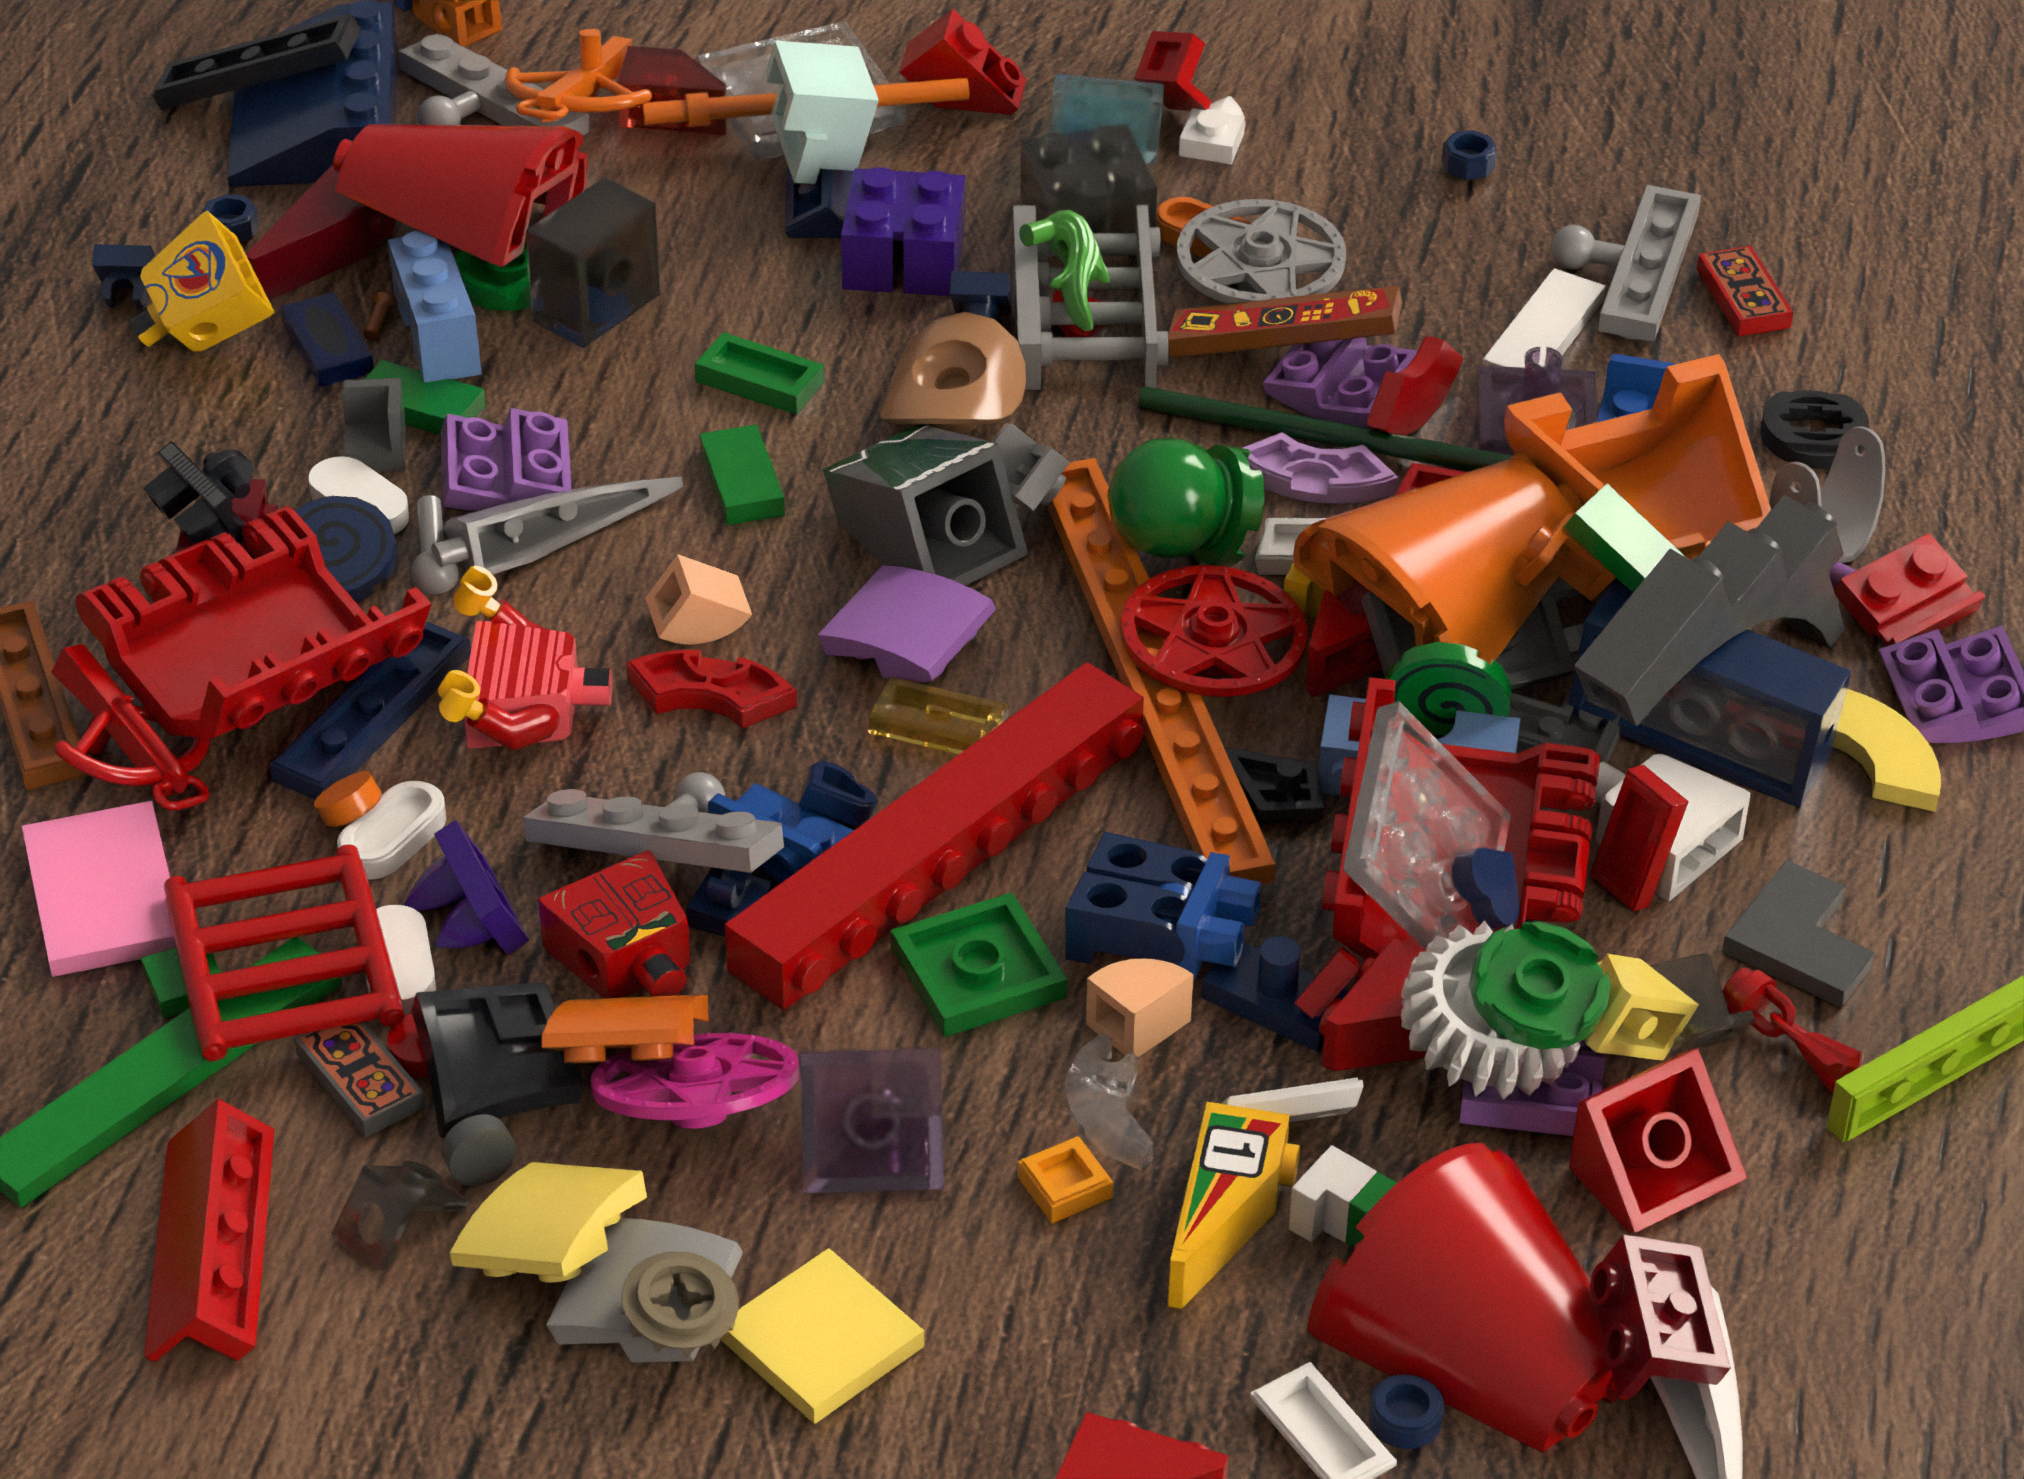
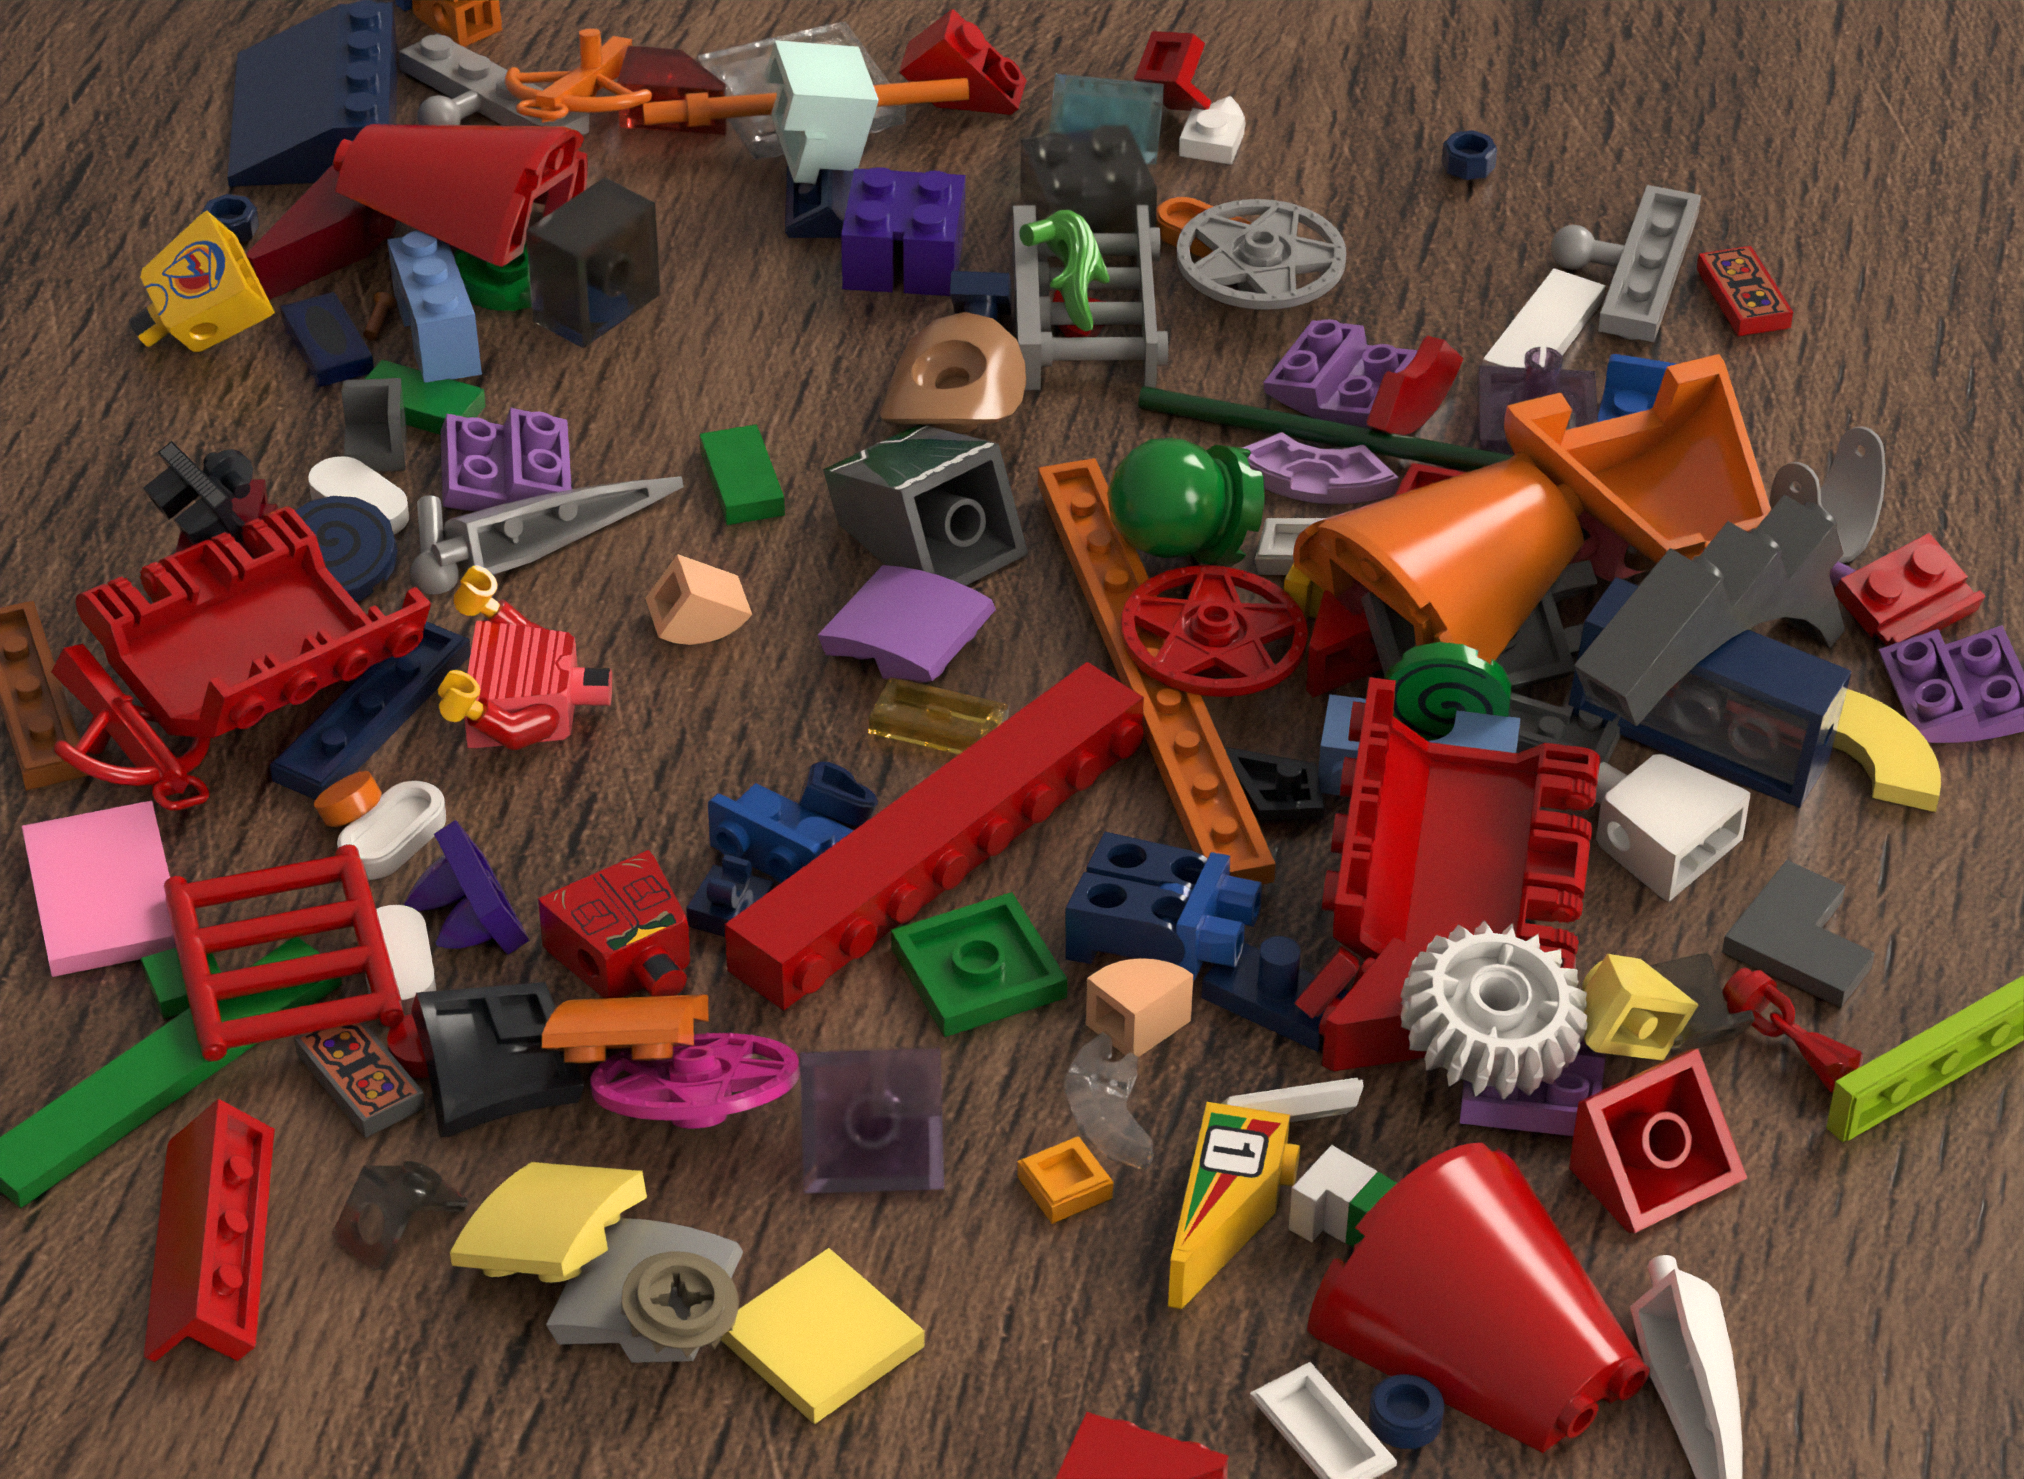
(121, 267): dark blue tile -> none
(257, 61): black tile -> none
(478, 1150): dark grey tile -> none
(671, 833): light grey plate -> none
(687, 680): red tile -> none
(759, 373): green tile -> none
(1030, 467): light grey bracket -> none
(1285, 321): tile -> none
(1412, 822): clear plate -> none
(1489, 884): dark blue tile -> none
(1539, 985): green tile -> none
(1565, 558): orange bracket -> none
(1618, 537): tile -> none
(1638, 837): red tile -> none
(1658, 1314): dark red bracket -> none
(1799, 443): black piece -> none

